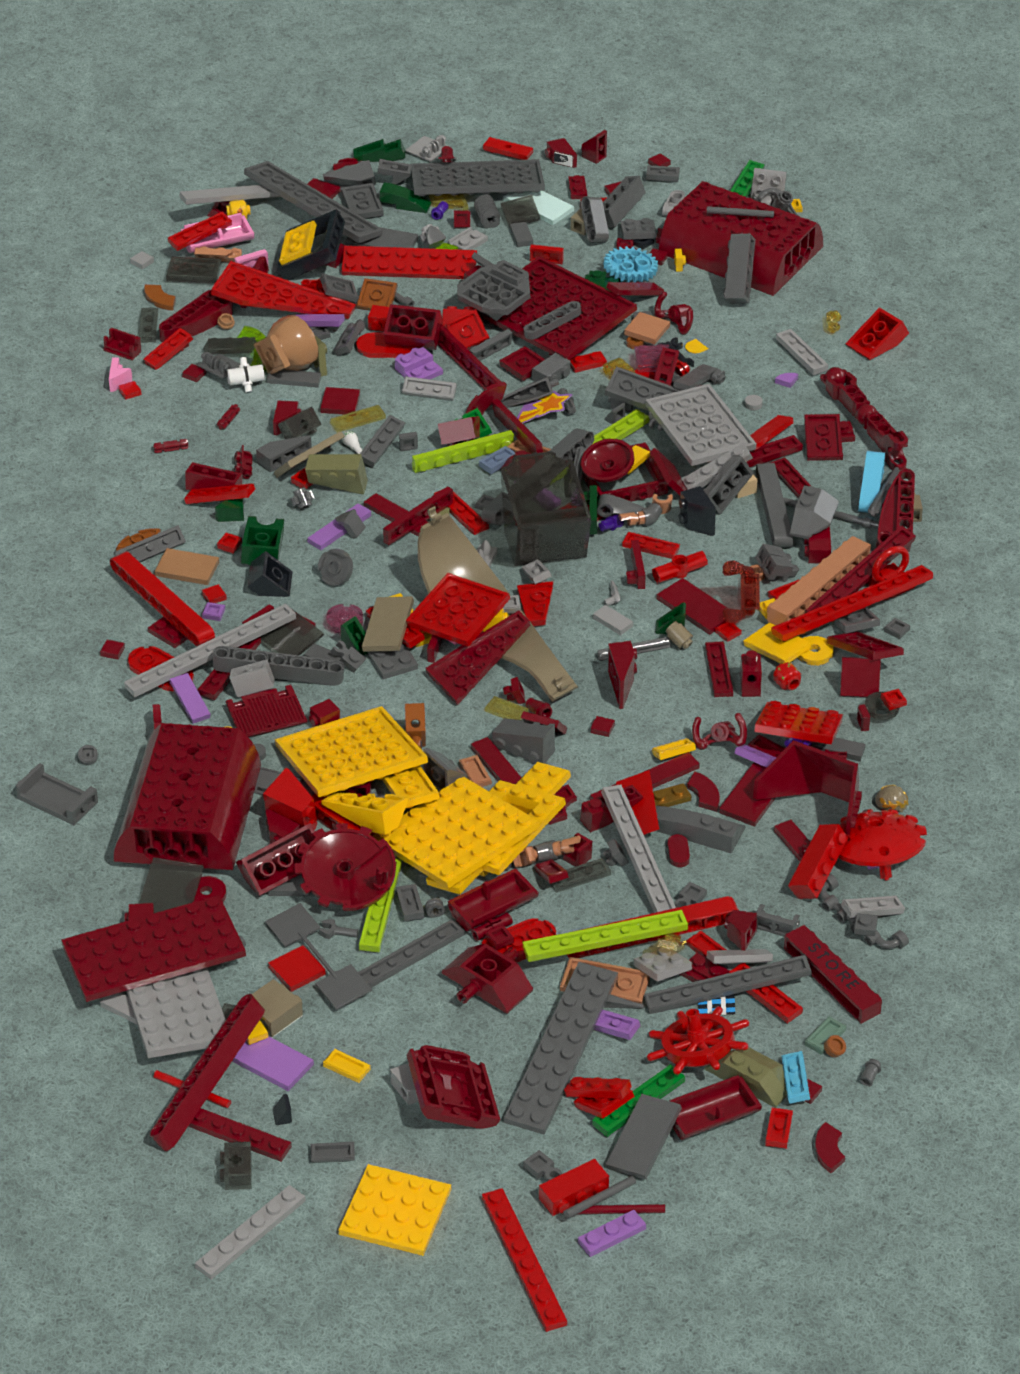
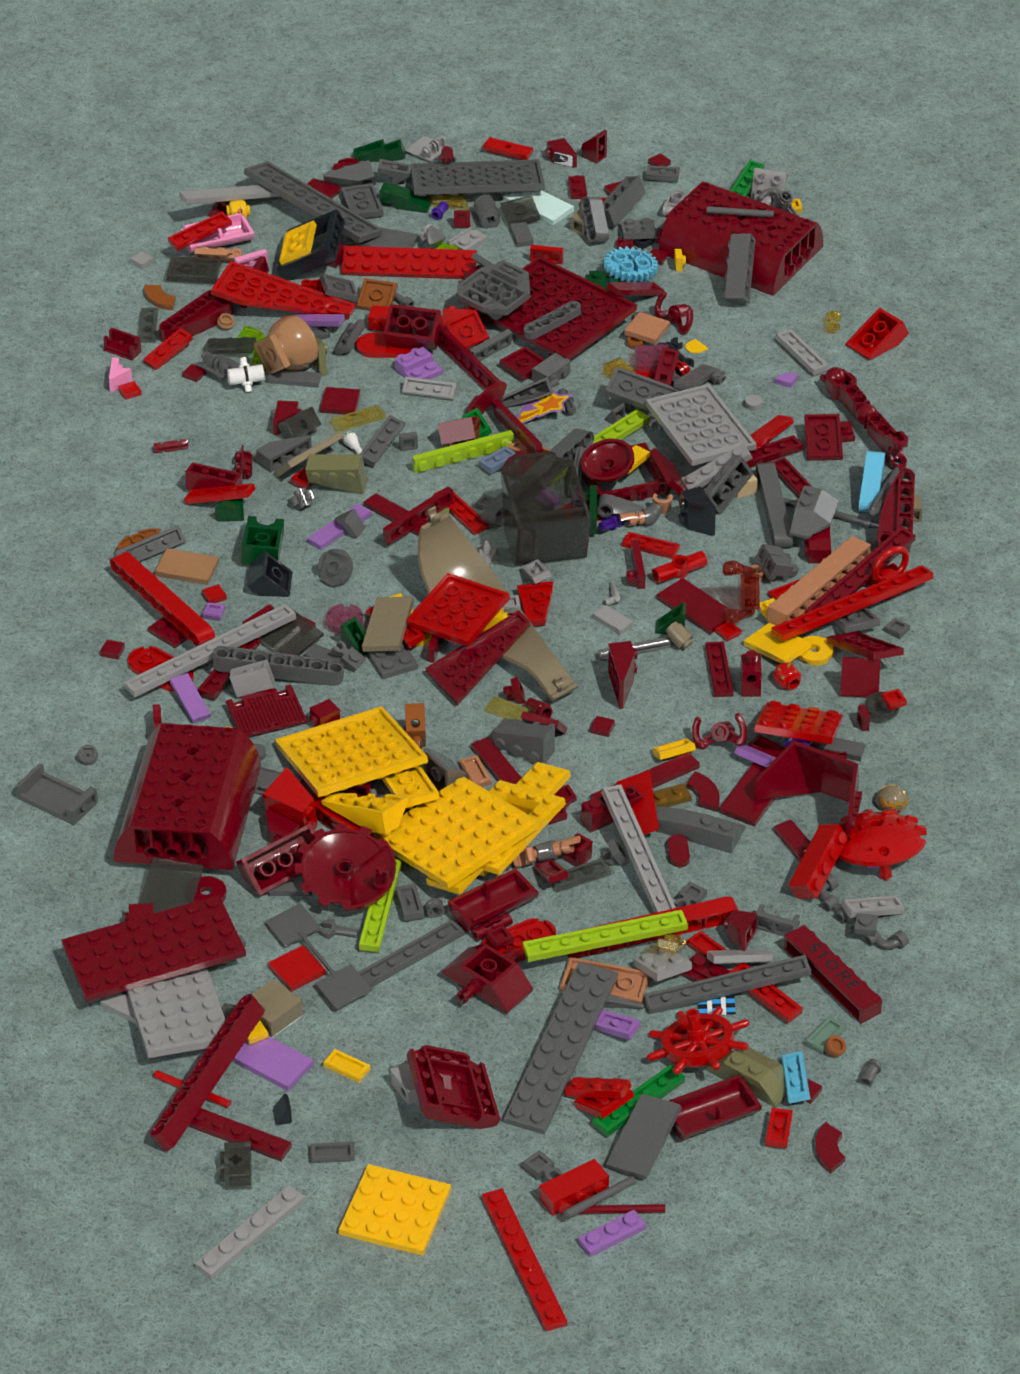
(228, 417): dark red axle -> none
(229, 543): red plate -> none
(587, 361): red plate -> none

